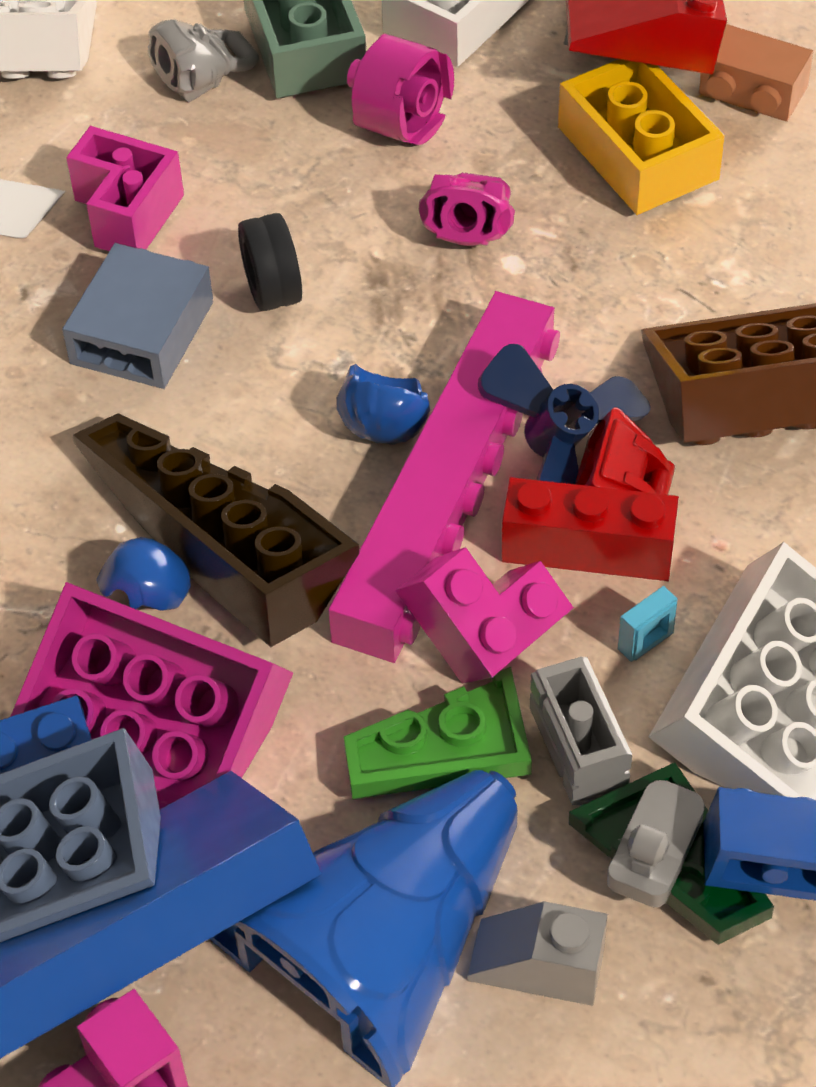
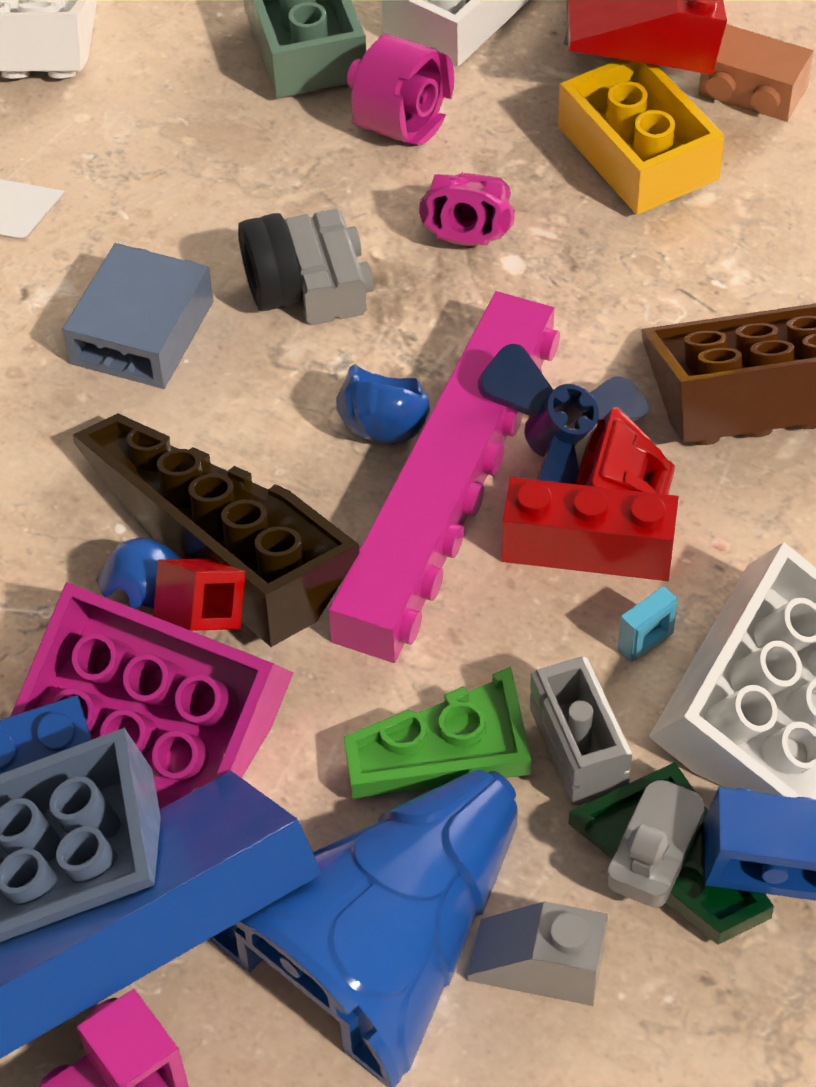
(125, 185): dark pink brick -> none
(196, 58): light grey piece -> none
(199, 594): none -> red brick
(329, 267): none -> light grey brick
(478, 622): dark pink brick -> none

